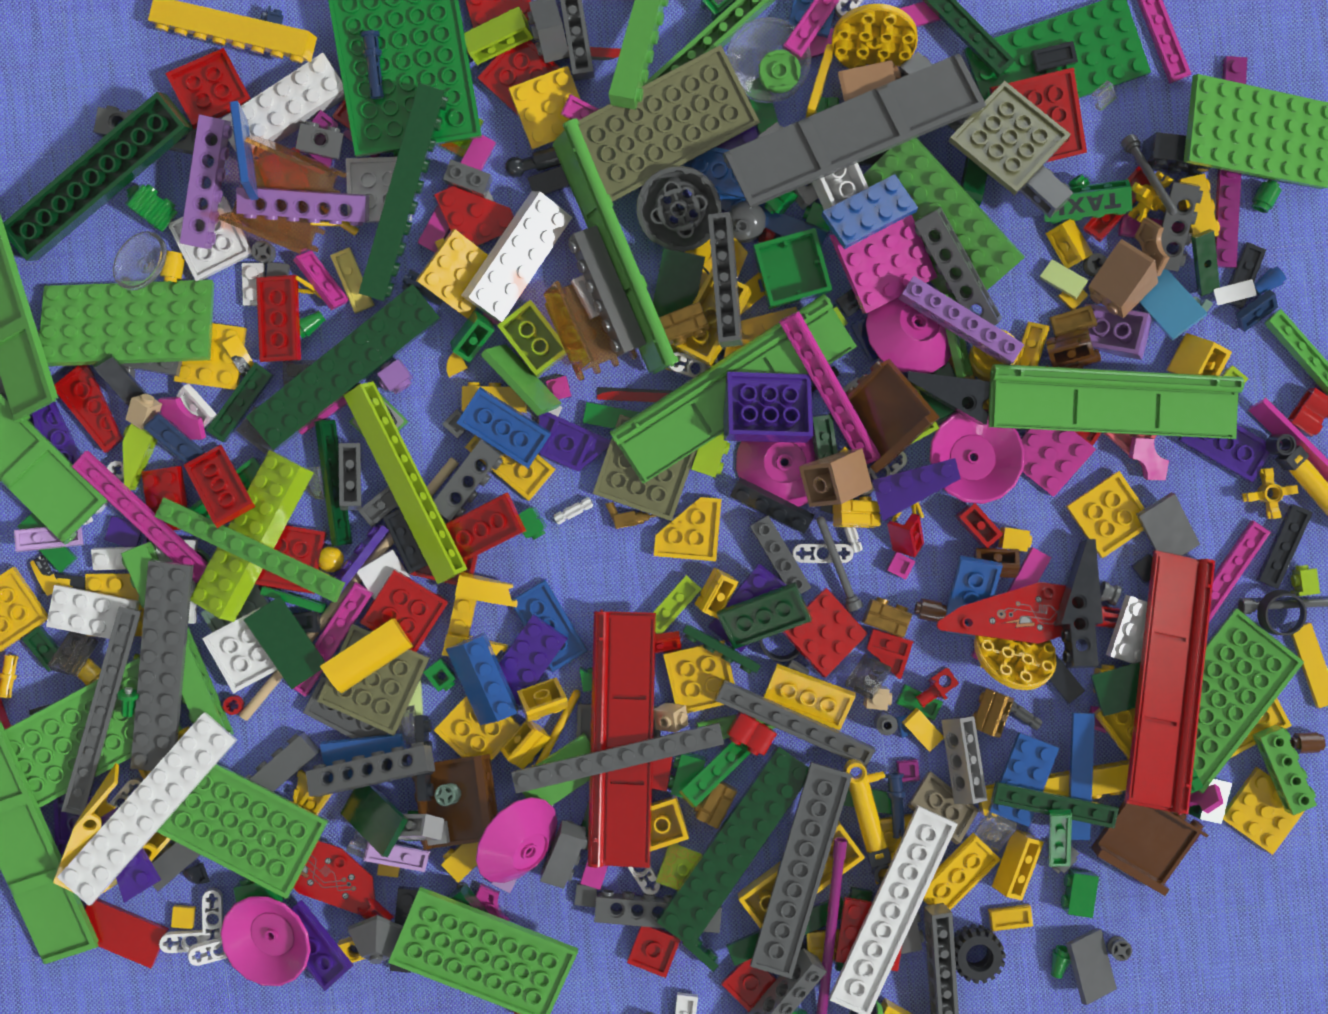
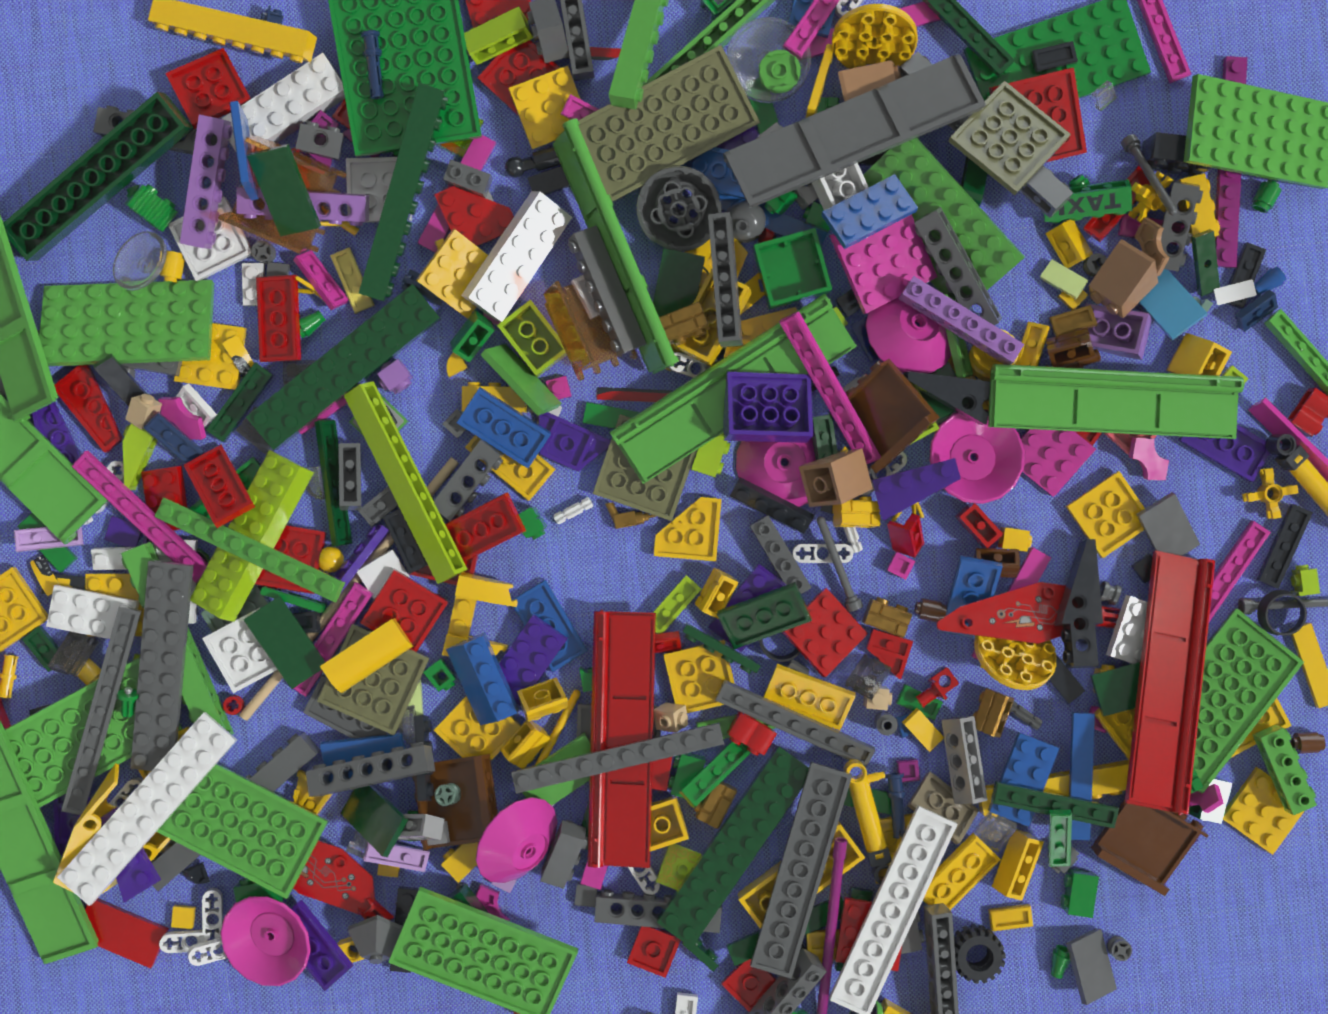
(284, 190): none -> dark green tile

